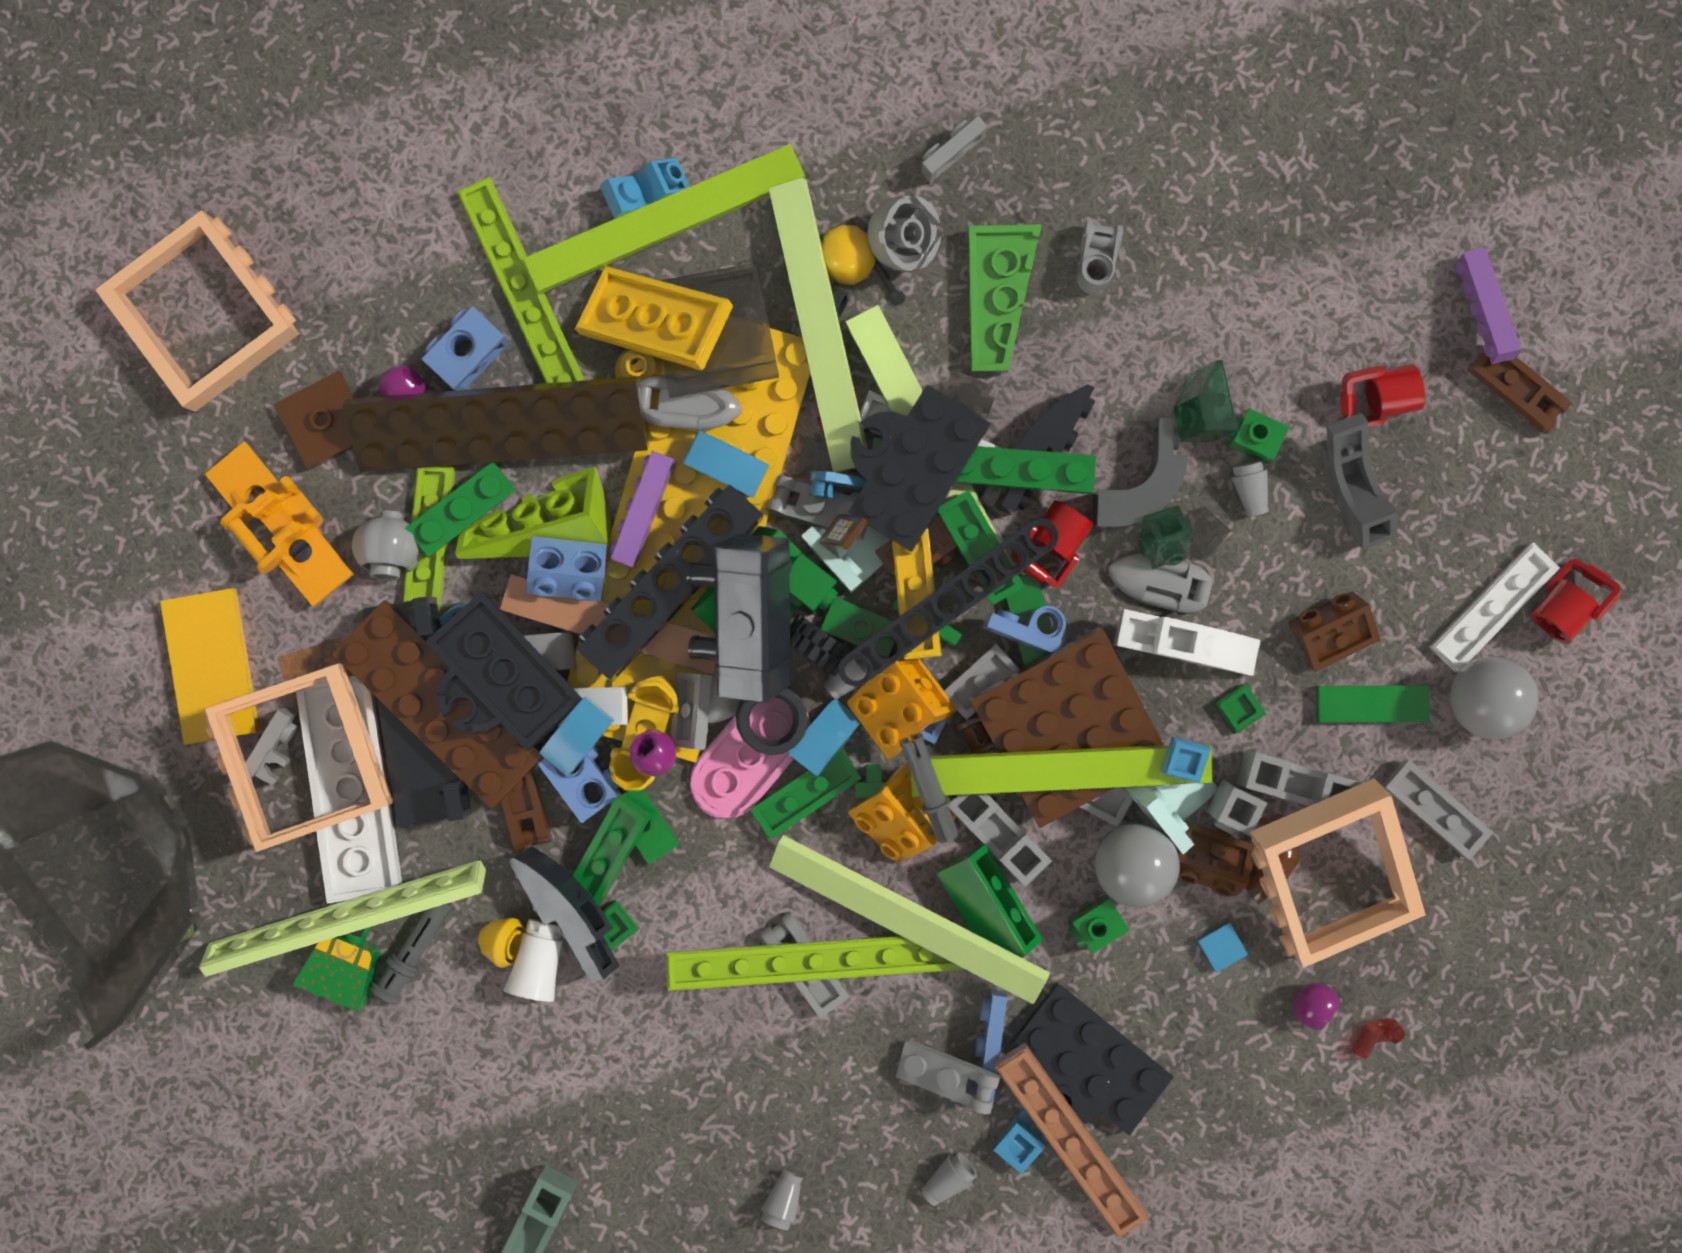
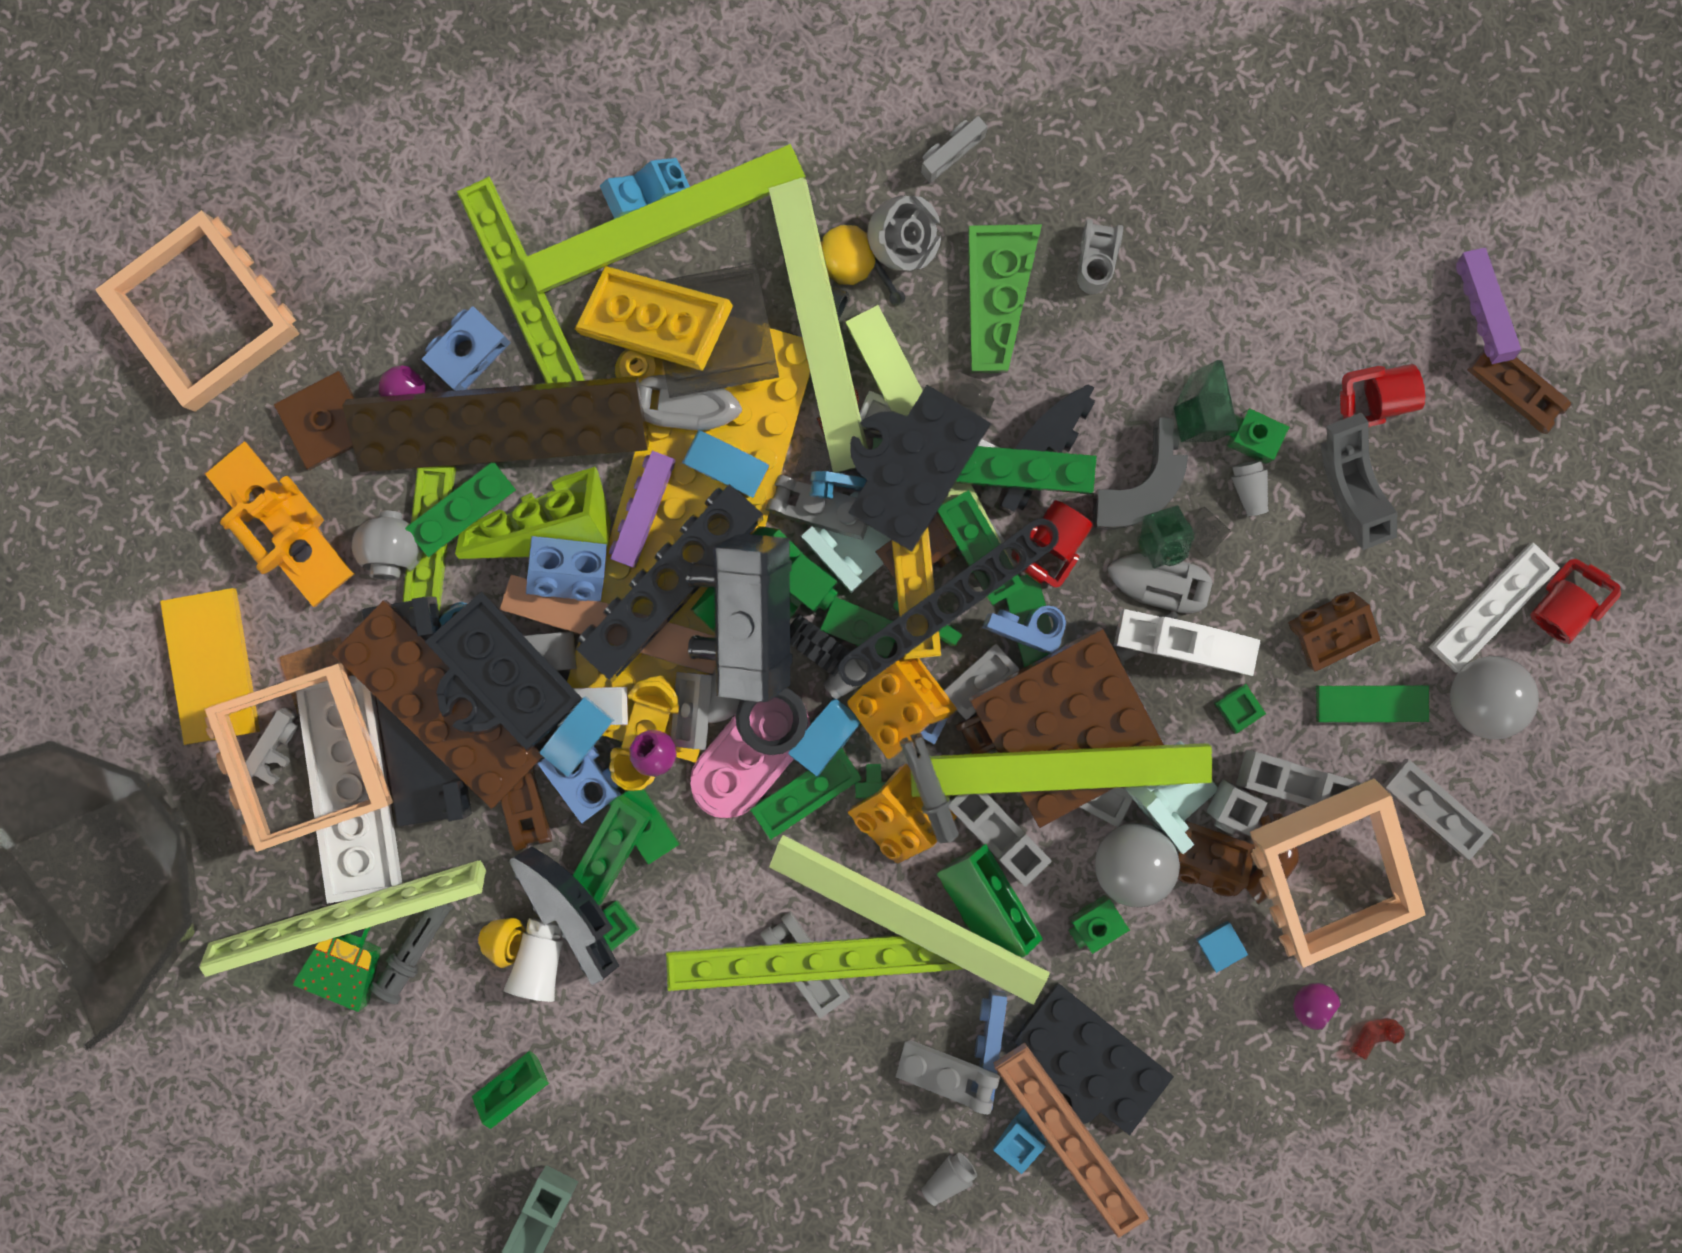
(510, 1090): none -> green plate
(782, 1202): light grey cone -> none
(842, 533): slope -> none
(1185, 759): dark azure tile -> none

